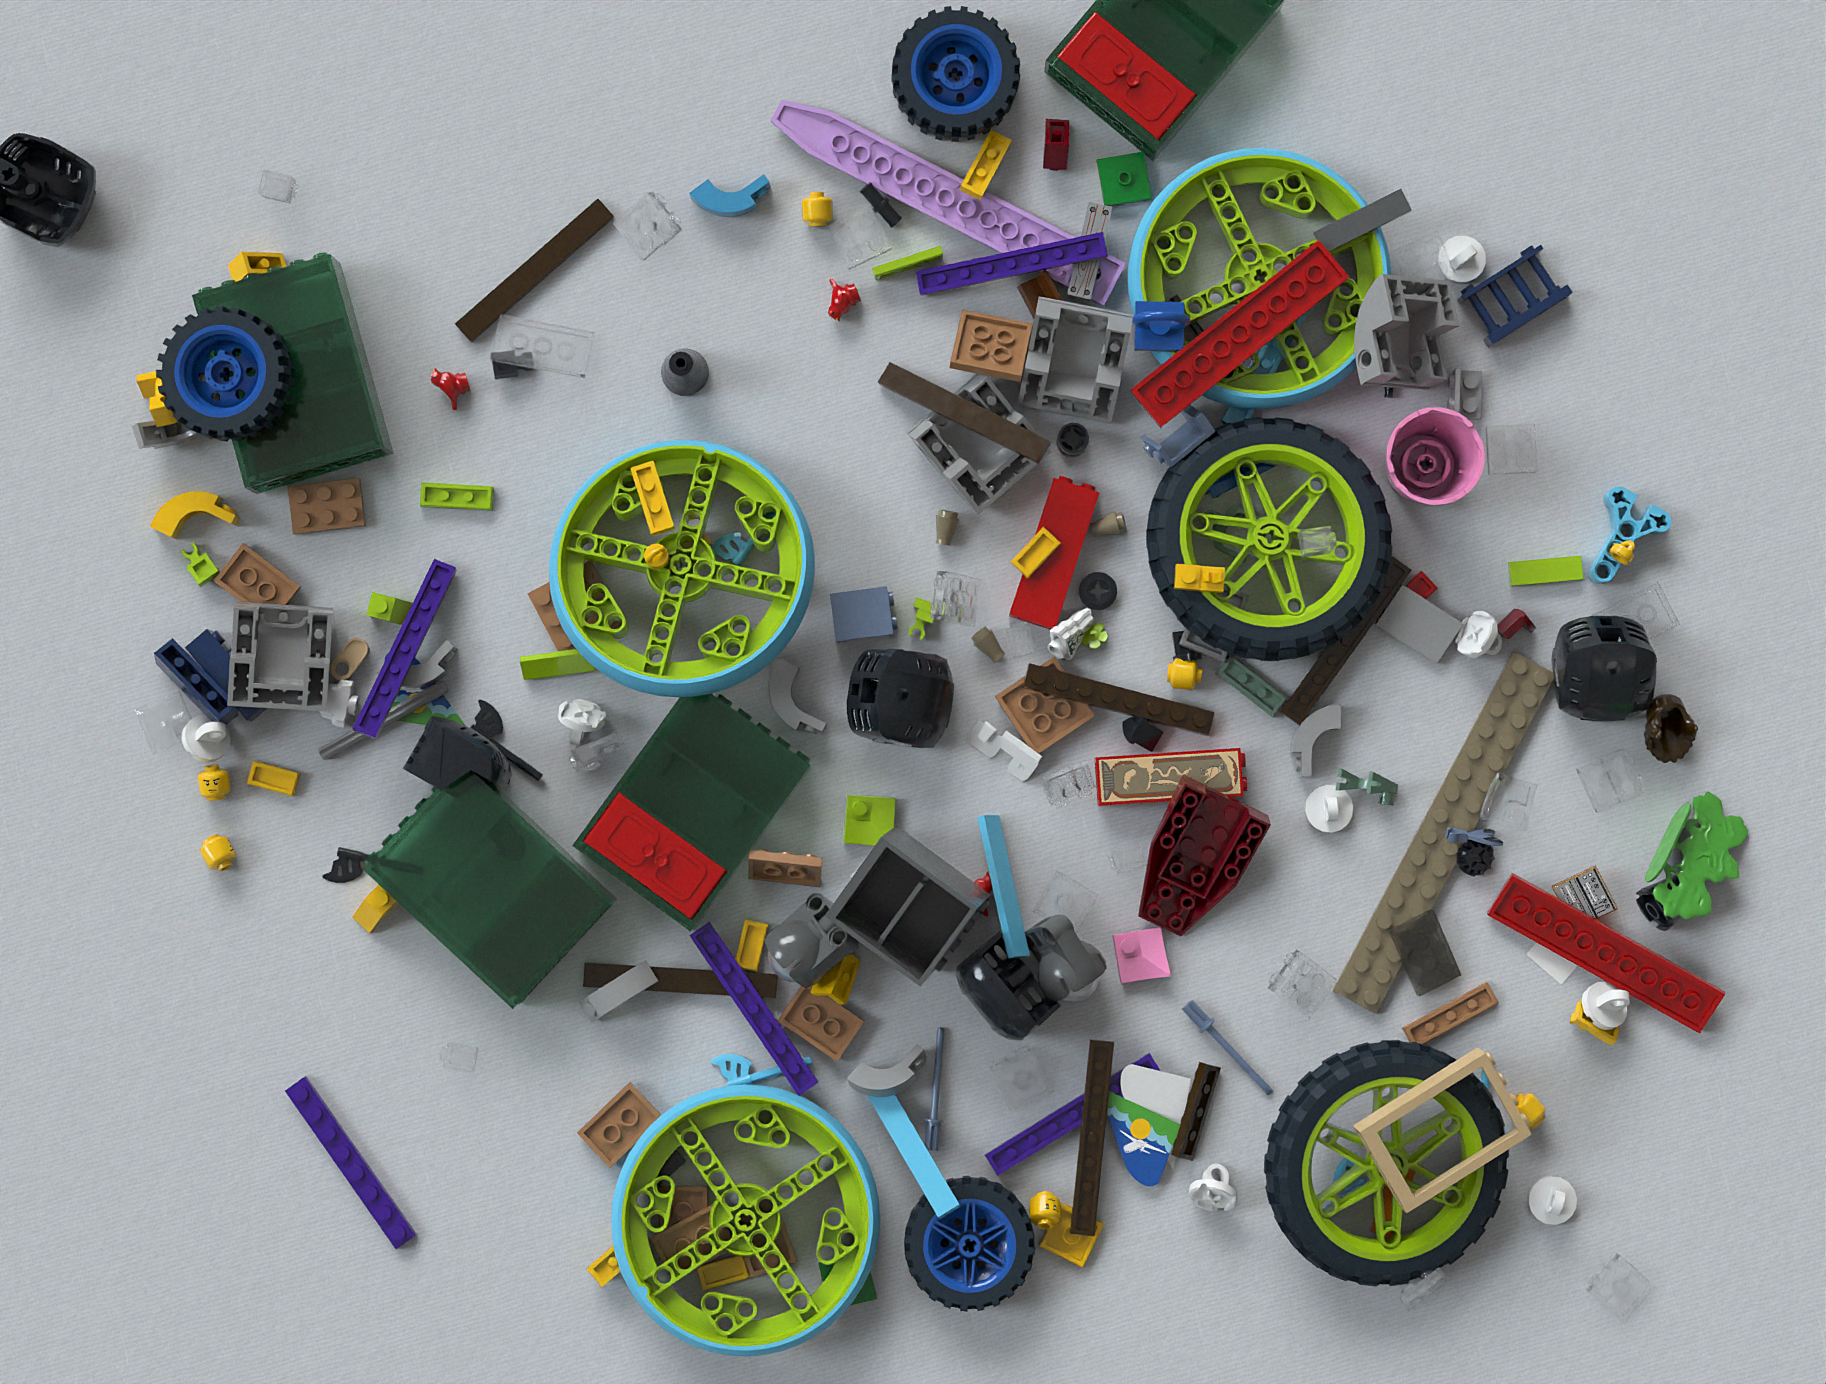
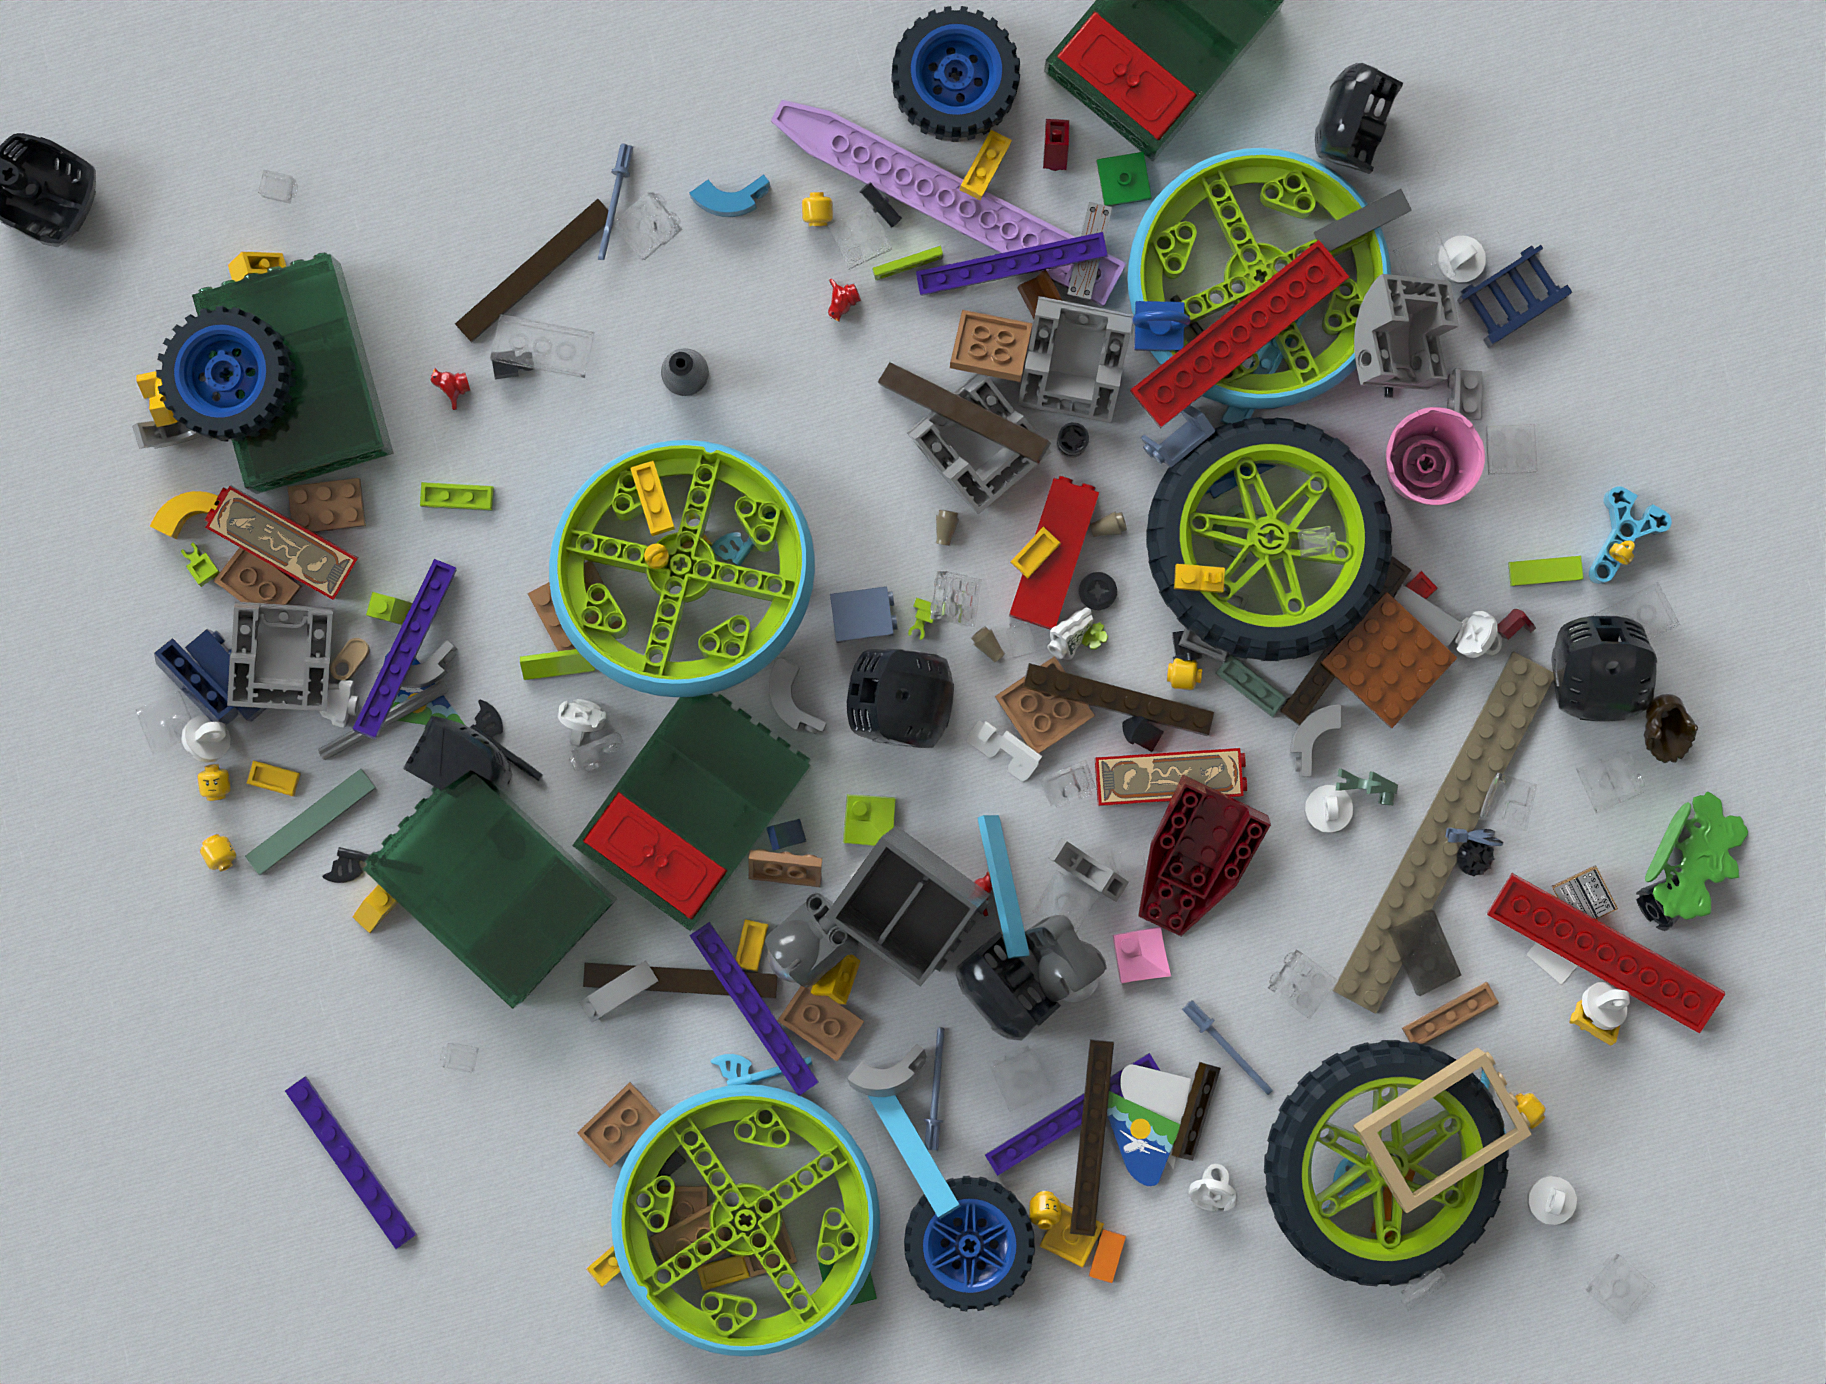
(280, 541): none -> brick
(310, 821): none -> sand green tile
(621, 170): none -> sand blue piece
(786, 834): none -> dark blue tile
(1088, 870): none -> light grey arch
(1107, 1255): none -> orange tile
(1344, 119): none -> black piece
(1389, 660): none -> dark orange plate

